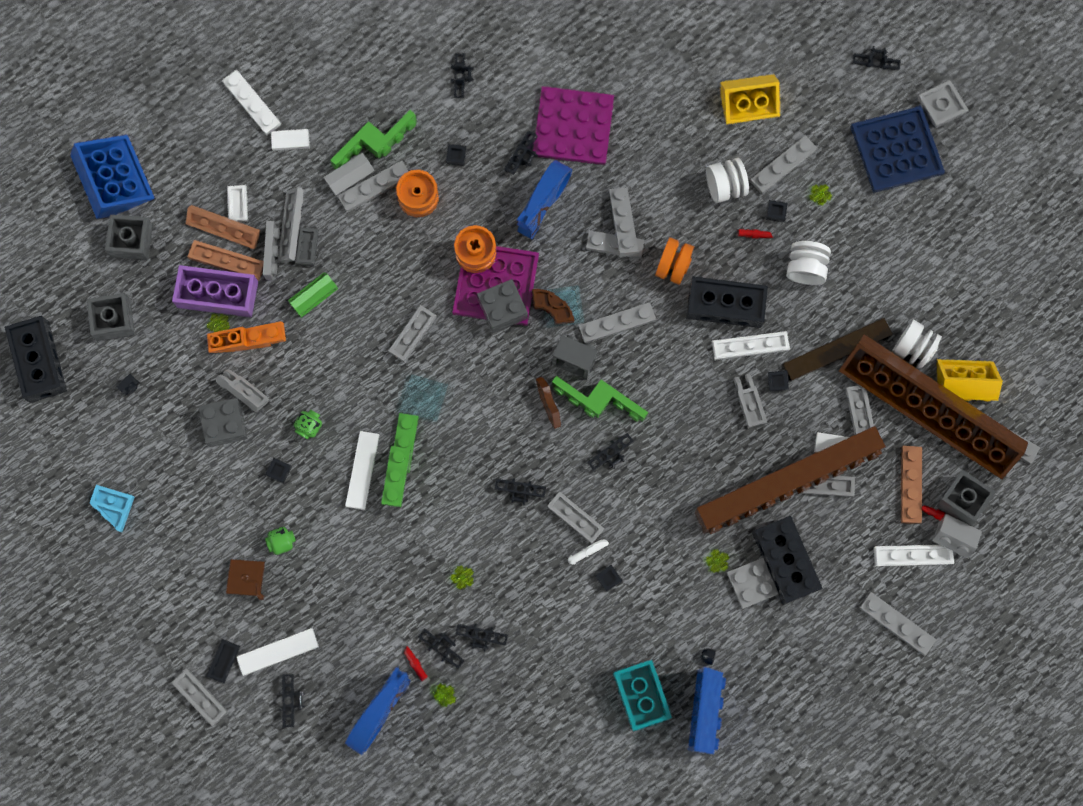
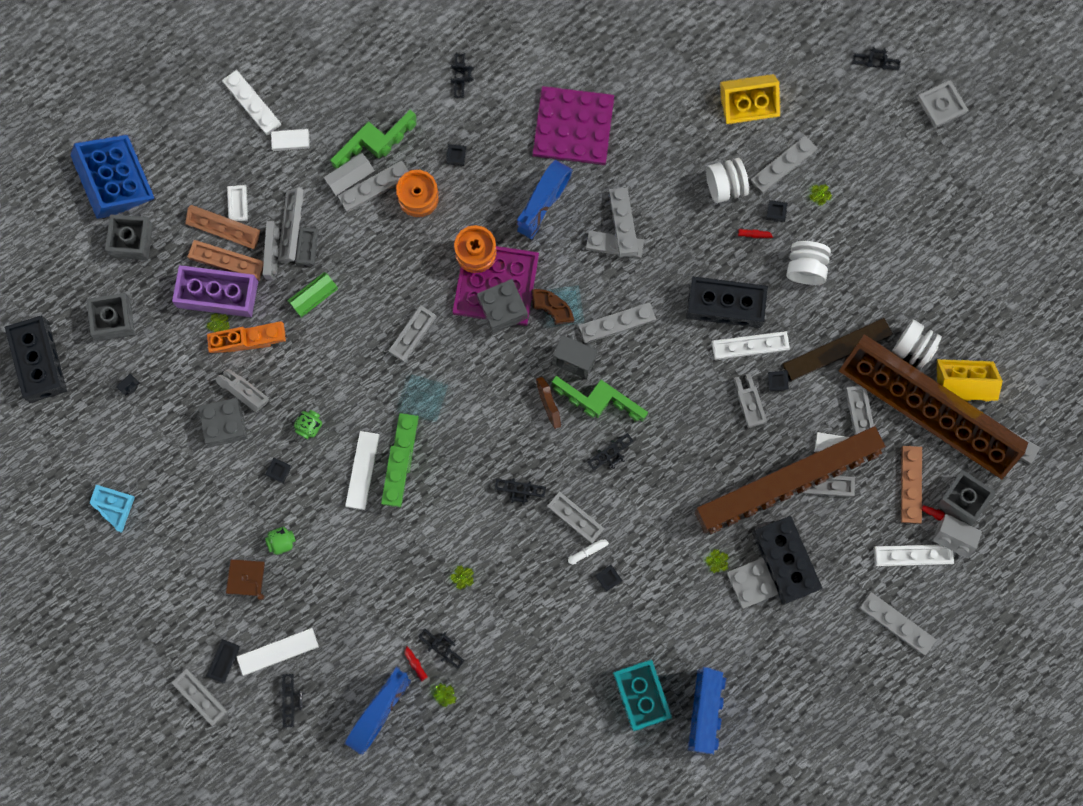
(475, 636): black piece -> none
(527, 149): black piece -> none
(676, 261): orange wheel -> none
(708, 656): black hinge -> none
(897, 149): dark blue plate -> none

